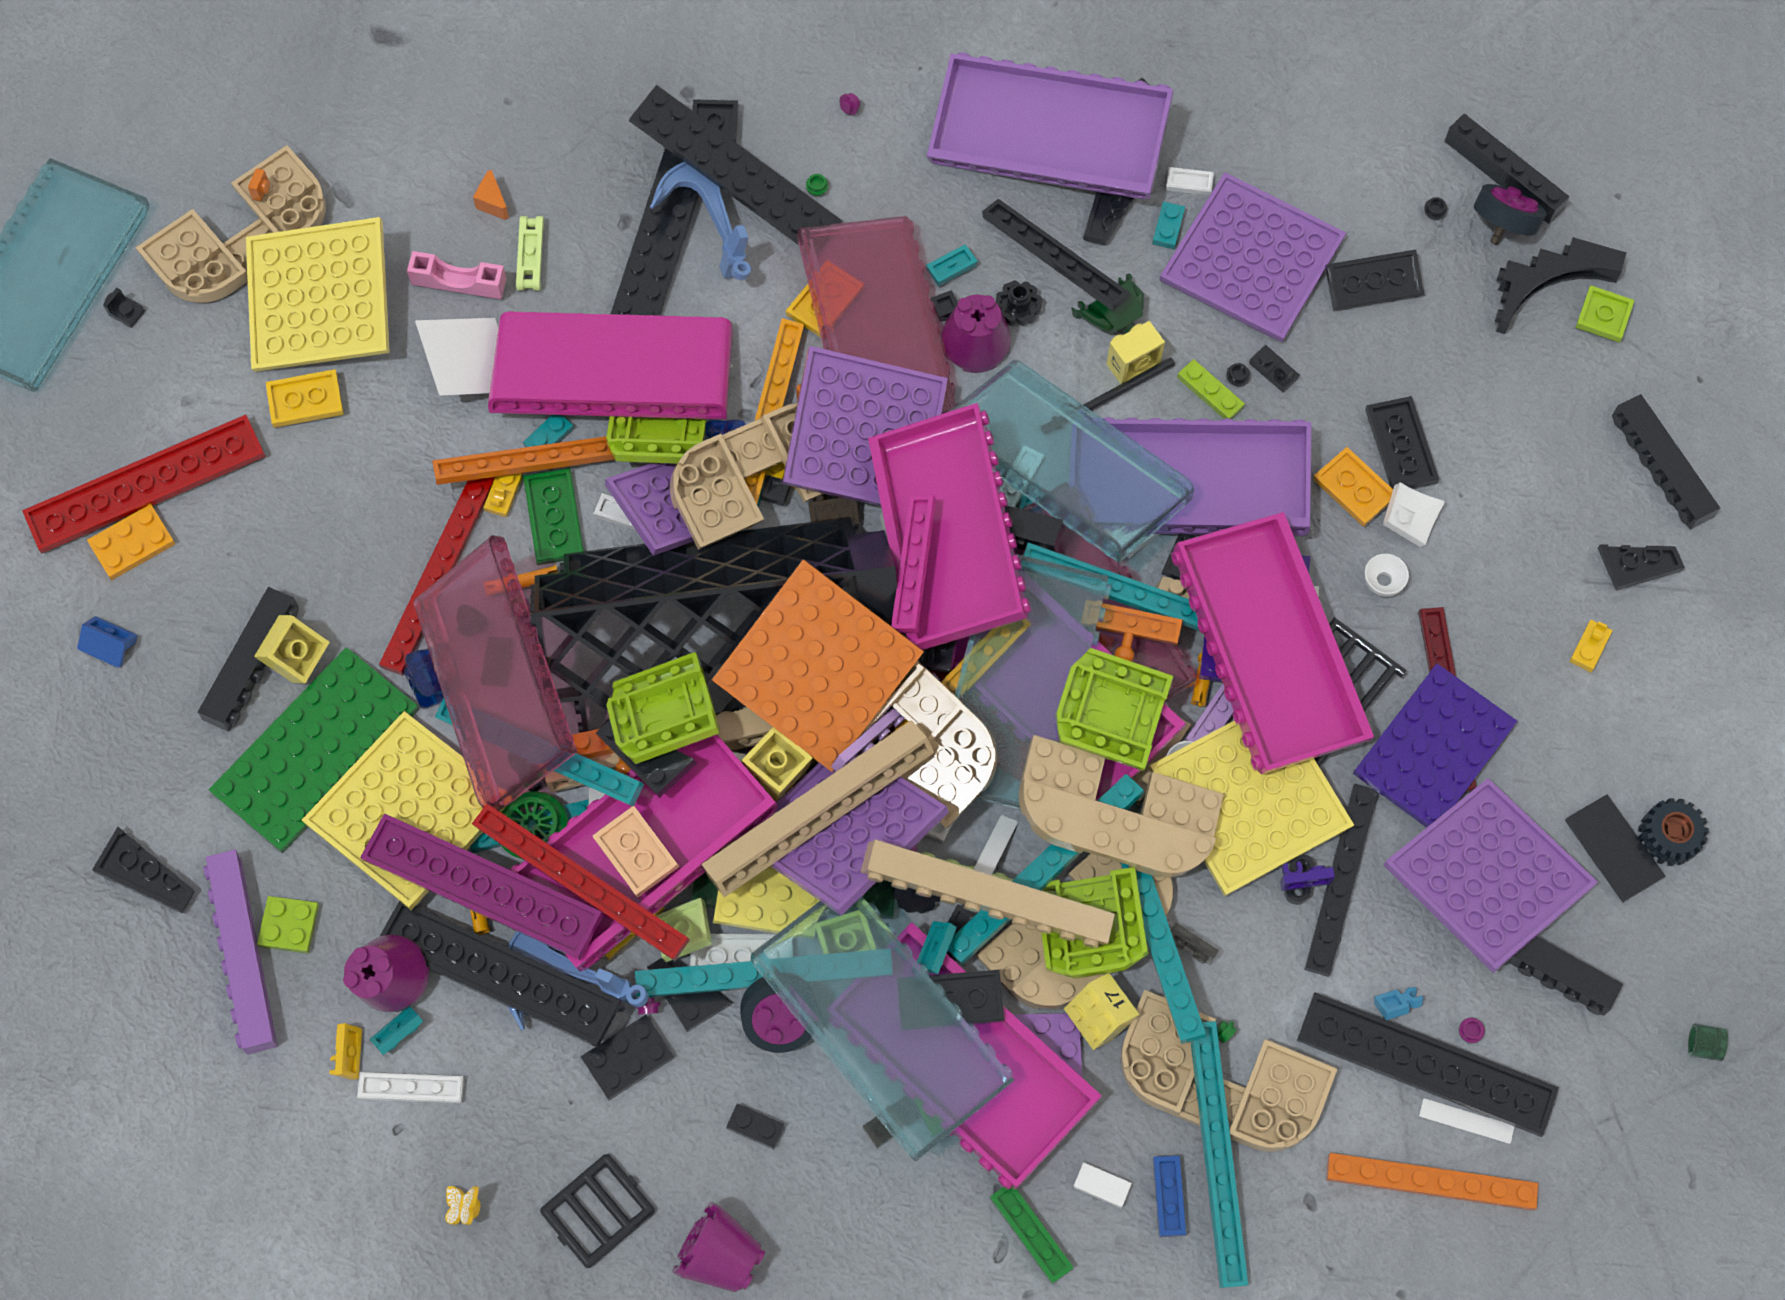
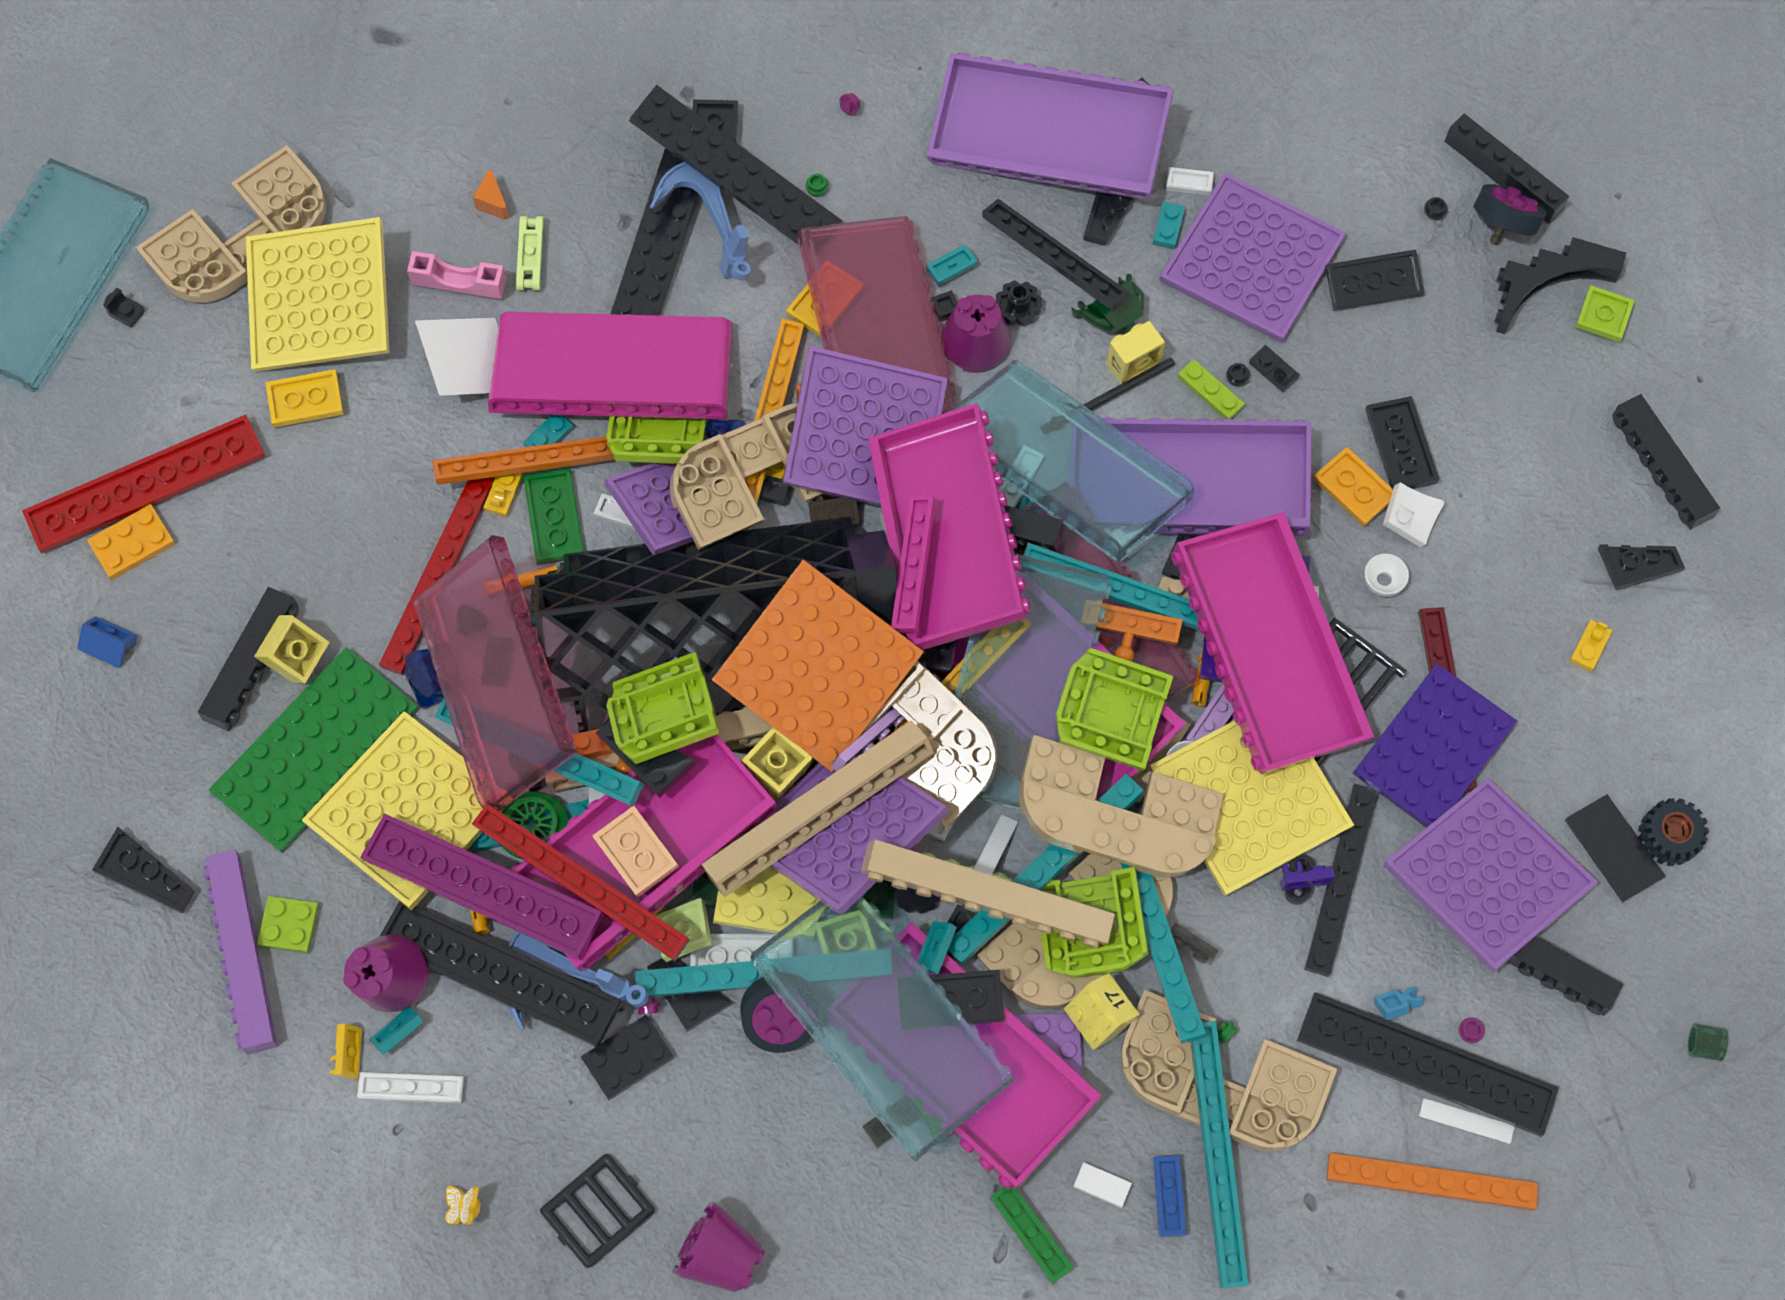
(259, 184): orange plate -> none
(755, 1126): black plate -> none

